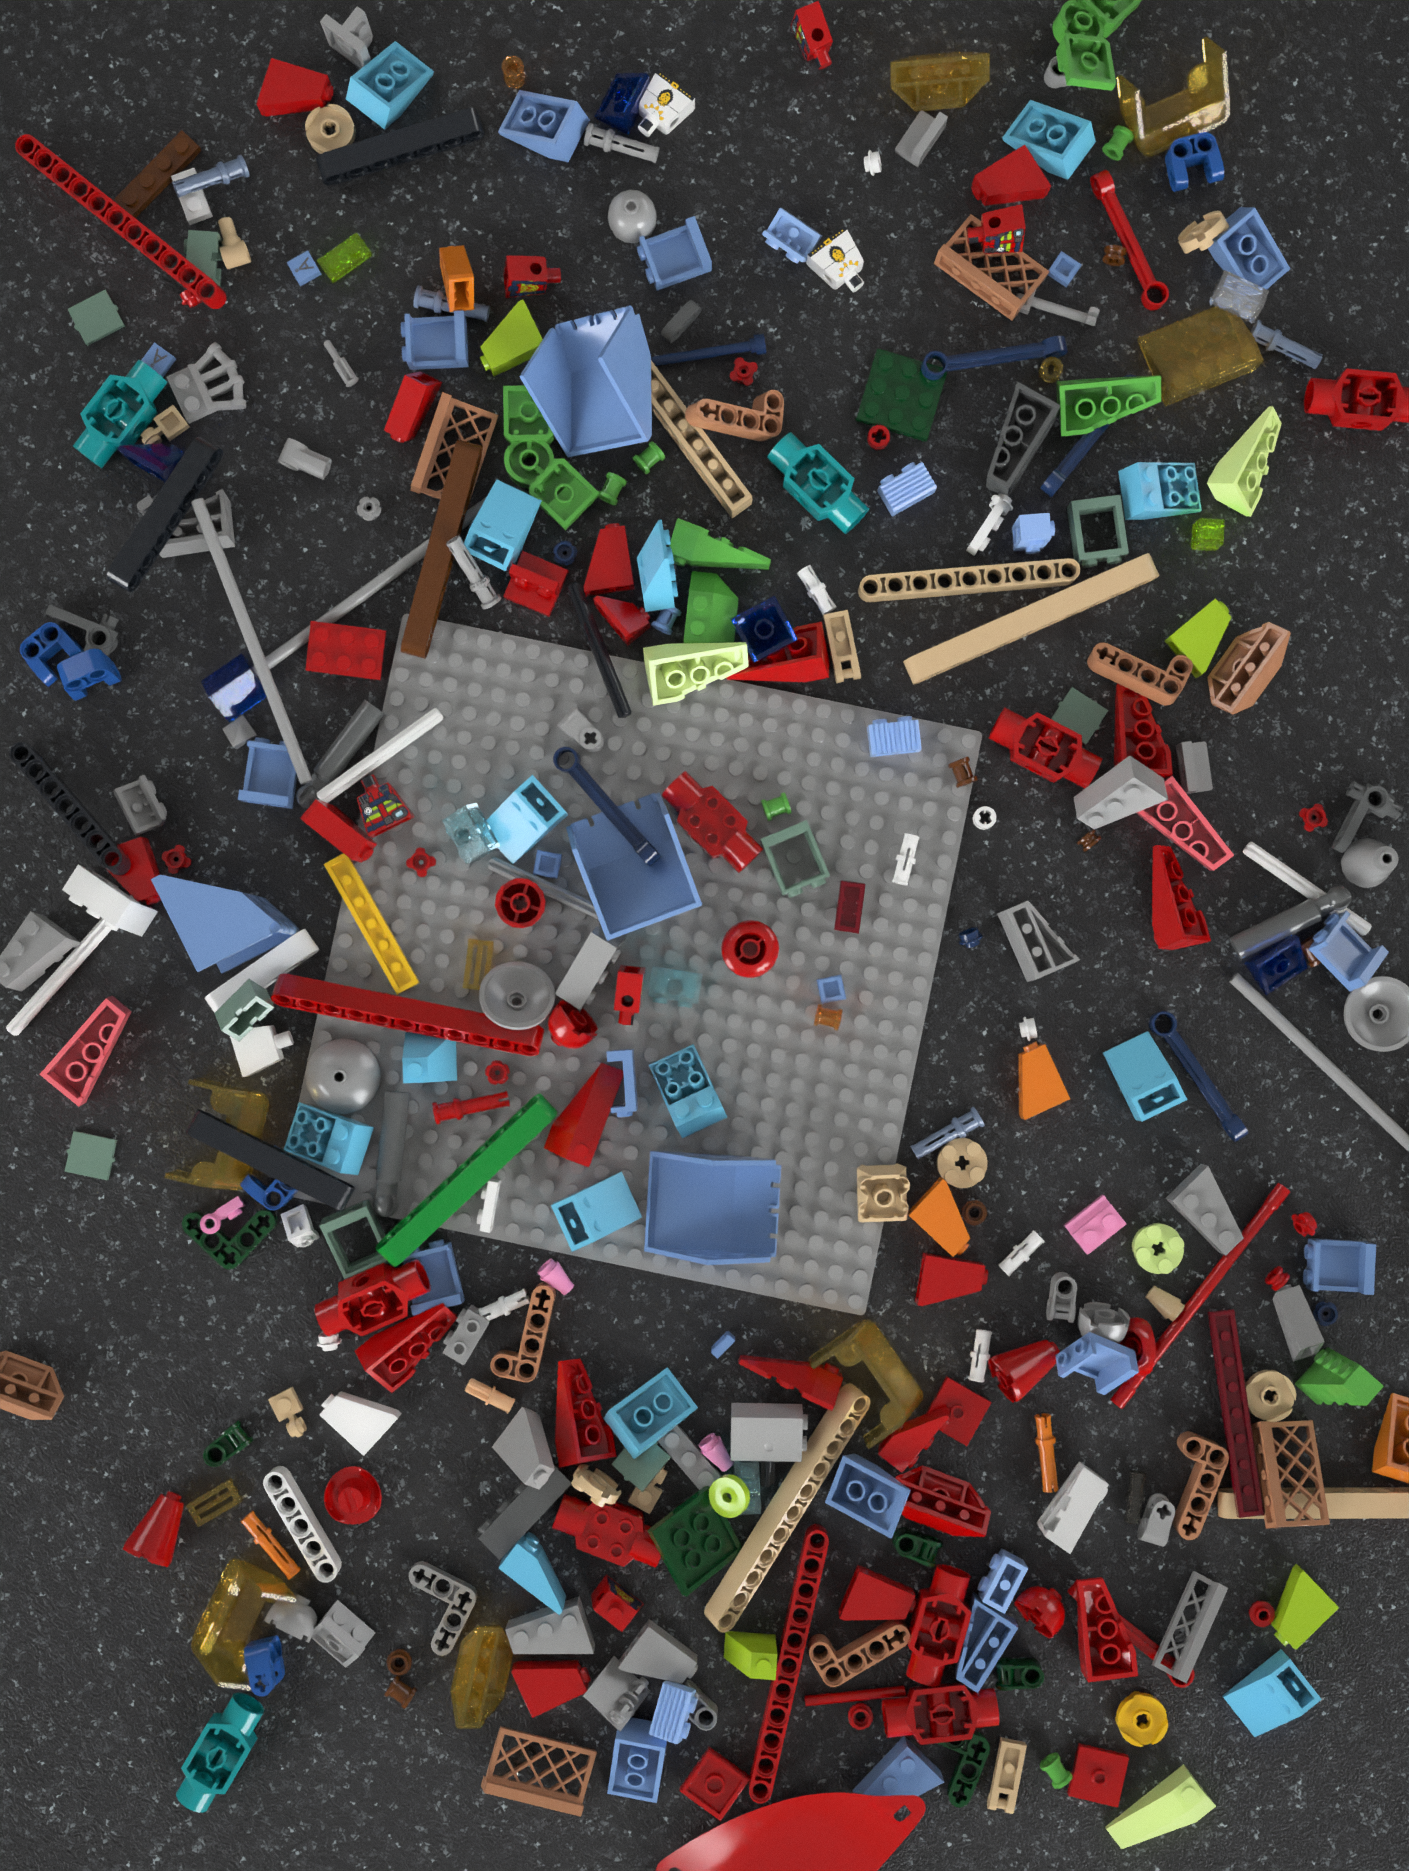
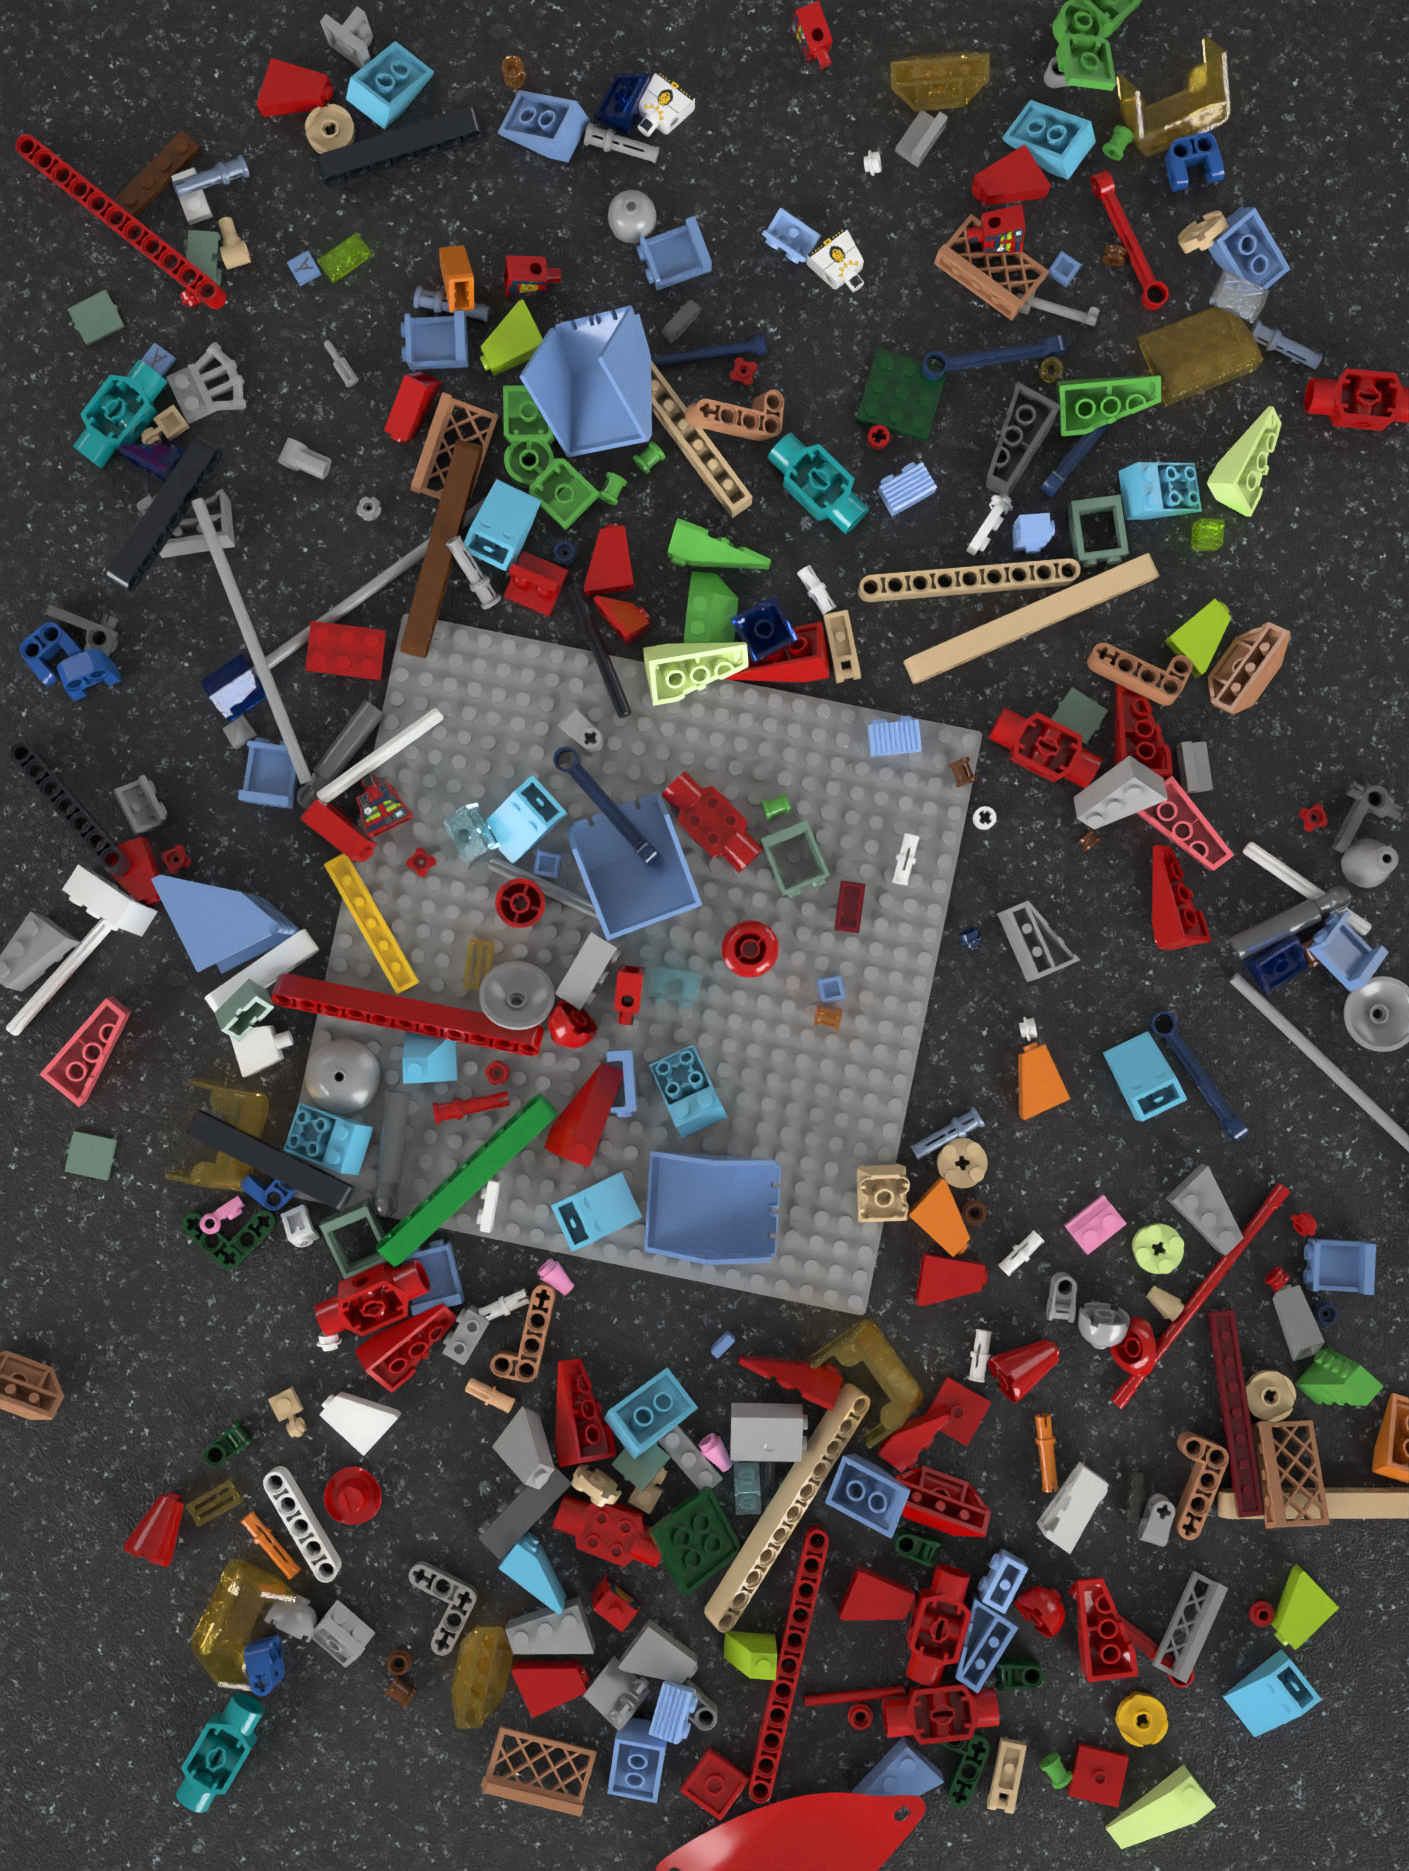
(657, 570): medium azure slope -> none
(666, 620): medium blue bush -> none
(738, 1491): lime piece -> none
(861, 1647): nougat beam -> none
(1099, 1359): medium blue panel -> none

